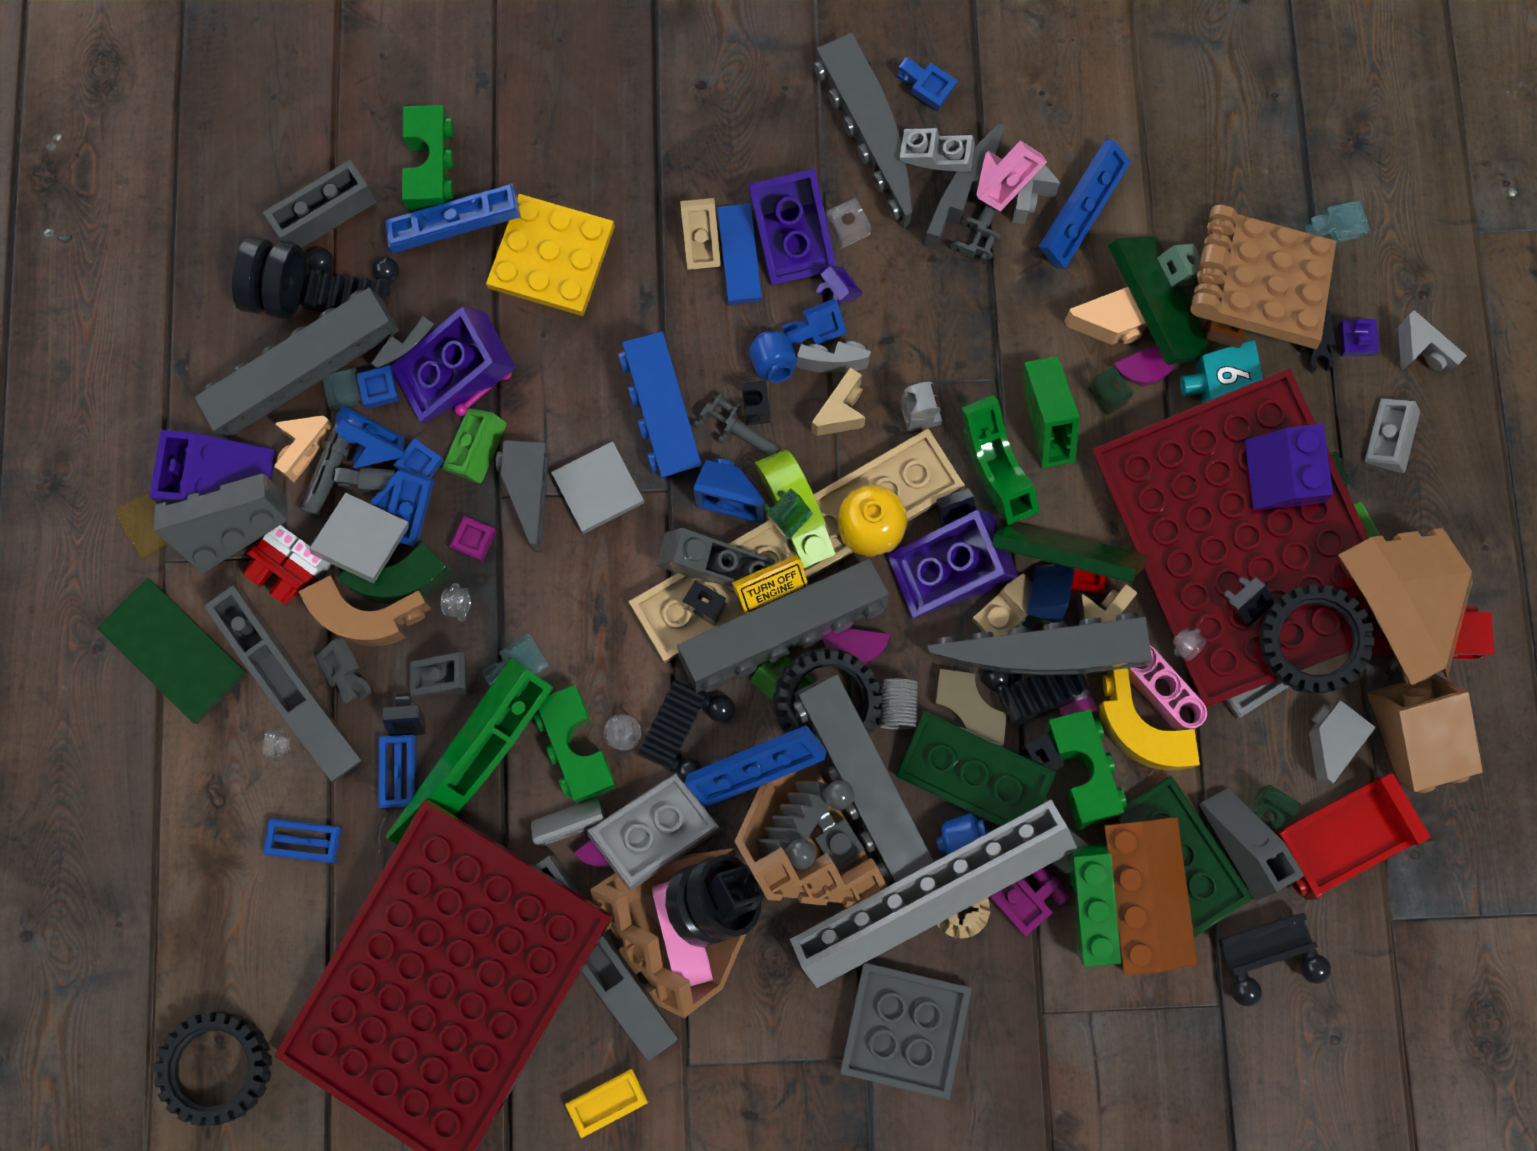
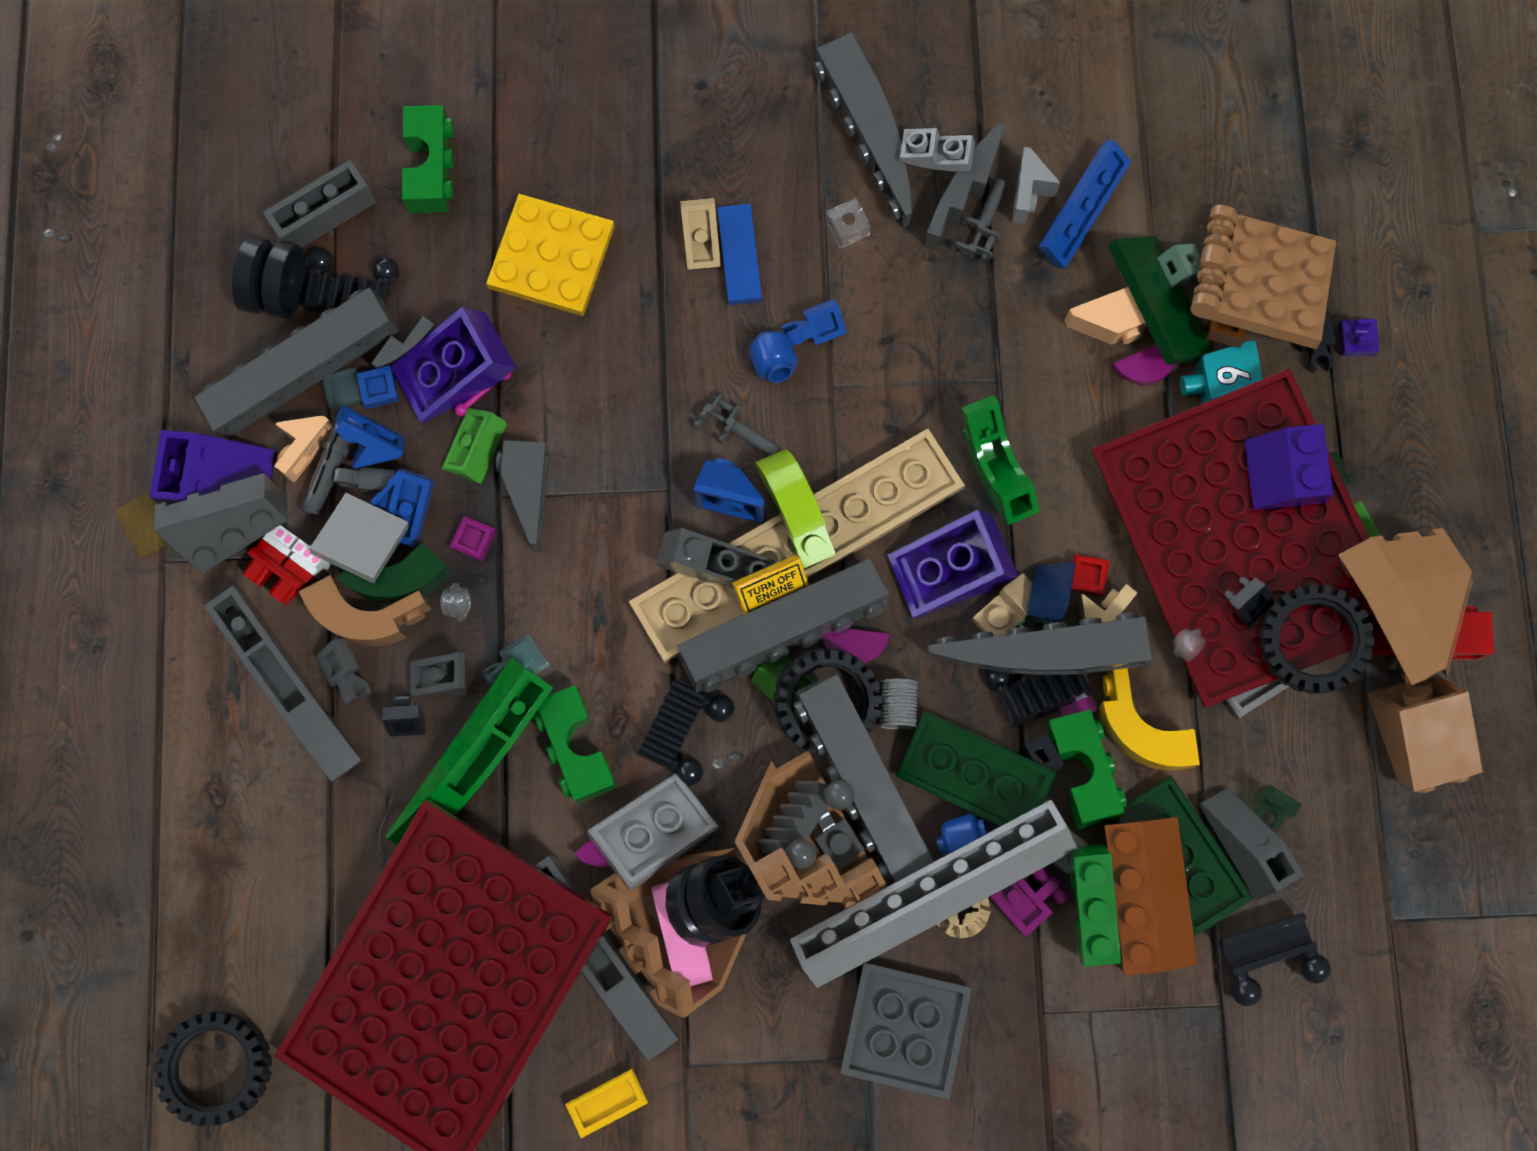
(172, 651): dark green tile -> none
(276, 743): clear plate -> none
(333, 844): blue tile -> none
(398, 741): blue tile -> none
(419, 459): blue plate -> none
(452, 218): blue plate -> none
(567, 822): light grey slope -> none
(597, 487): light grey tile -> none
(622, 732): clear tile -> none
(661, 405): blue wedge -> none
(695, 605): black piece -> none
(756, 402): black piece -> none
(756, 766): blue plate -> none
(788, 513): clear green tile -> none
(792, 225): dark purple slope -> none
(836, 414): tan slope -> none
(840, 283): dark purple tile -> none
(846, 355): light grey slope -> none
(872, 520): yellow cylinder -> none
(920, 407): light grey leg -> none
(930, 85): blue plate -> none
(955, 506): black plate -> none
(960, 696): dark tan tile -> none
(1007, 176): bright pink slope -> none
(1051, 412): green slope -> none
(1070, 551): dark green tile -> none
(1107, 394): clear green piece -> none
(1179, 695): bright pink beam -> none
(1336, 739): light grey slope -> none
(1341, 221): clear light blue plate -> none
(1352, 835): red panel -> none
(1393, 434): light grey slope -> none
(1420, 337): light grey slope -> none

